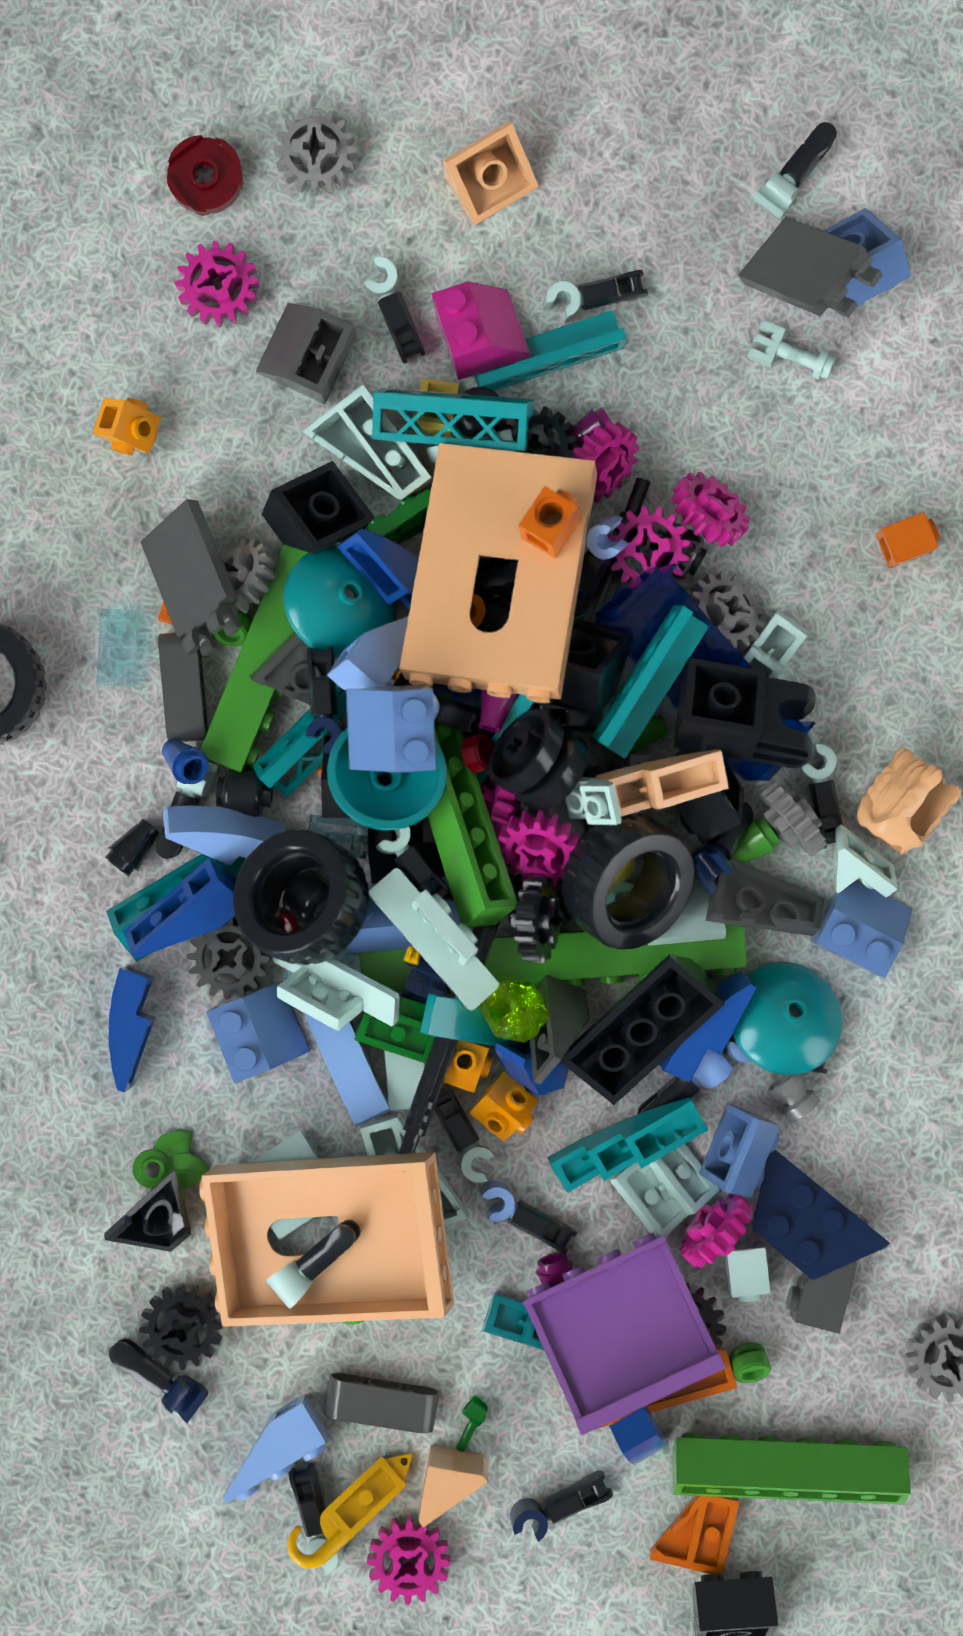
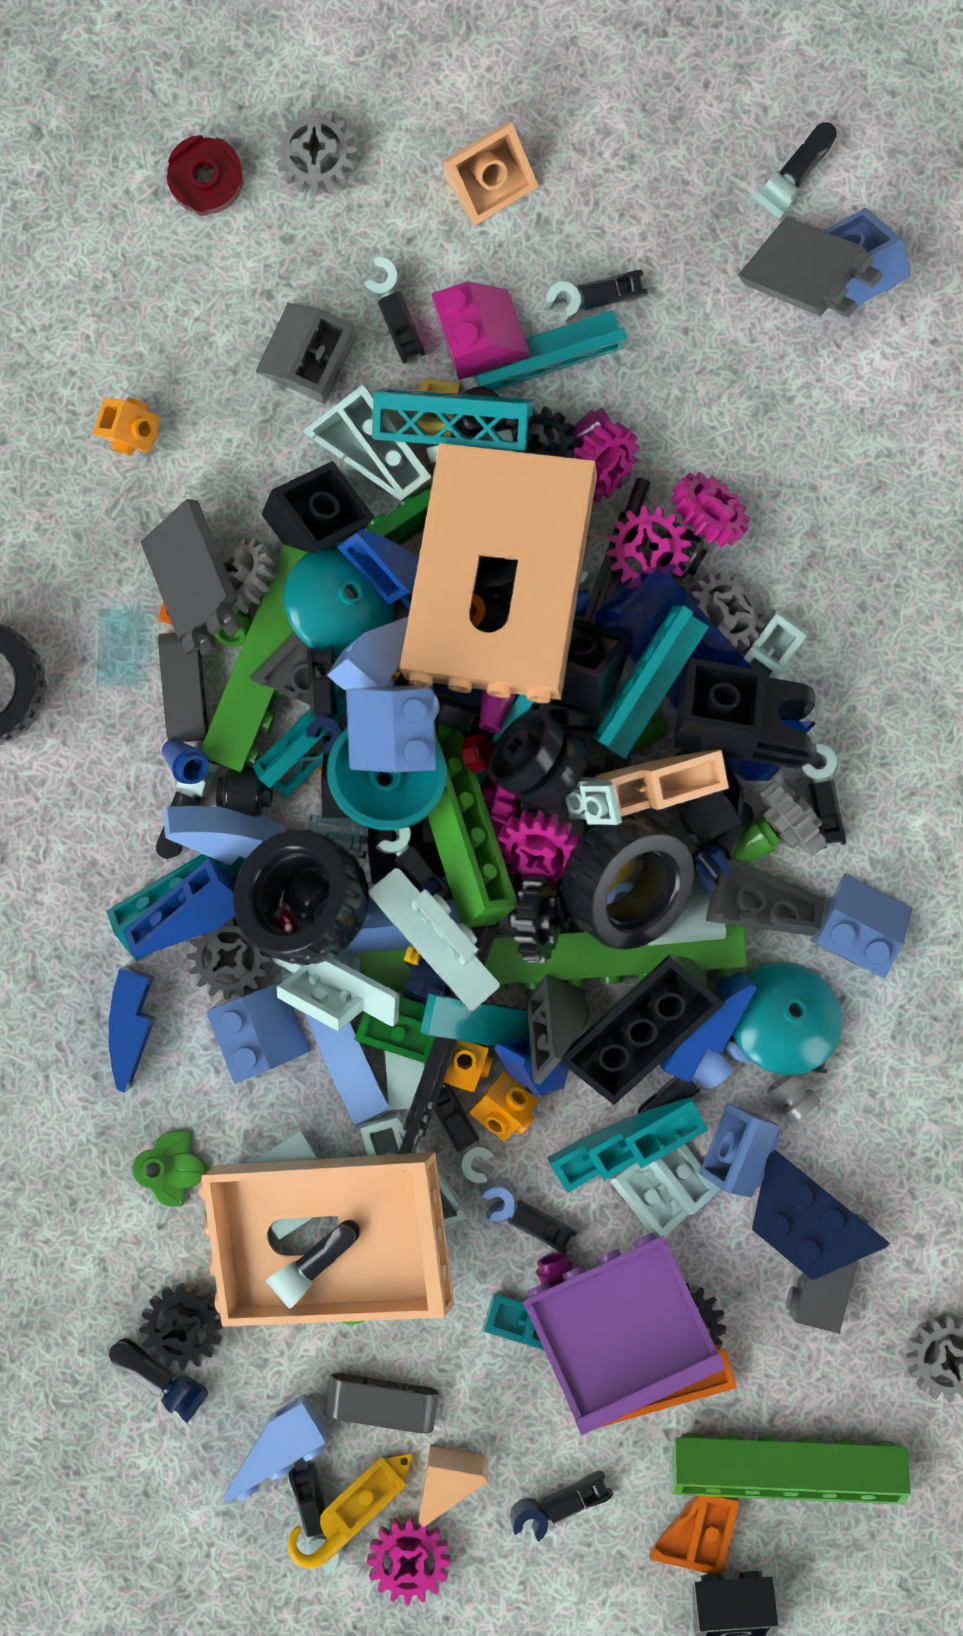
(132, 848): black cone -> none
(156, 1220): black slope -> none
(230, 277): dark pink gear -> none
(476, 1412): green hand -> none
(515, 1012): clear neon green brick -> none
(550, 537): orange brick -> none
(597, 558): piece -> none
(639, 1435): blue slope -> none
(716, 1230): dark pink gear -> none
(747, 1271): light aqua brick -> none
(749, 1362): bright green tile -> none
(774, 346): light aqua hinge -> none
(858, 860): light aqua slope -> none
(906, 802): light nougat piece -> none
(908, 539): orange brick -> none

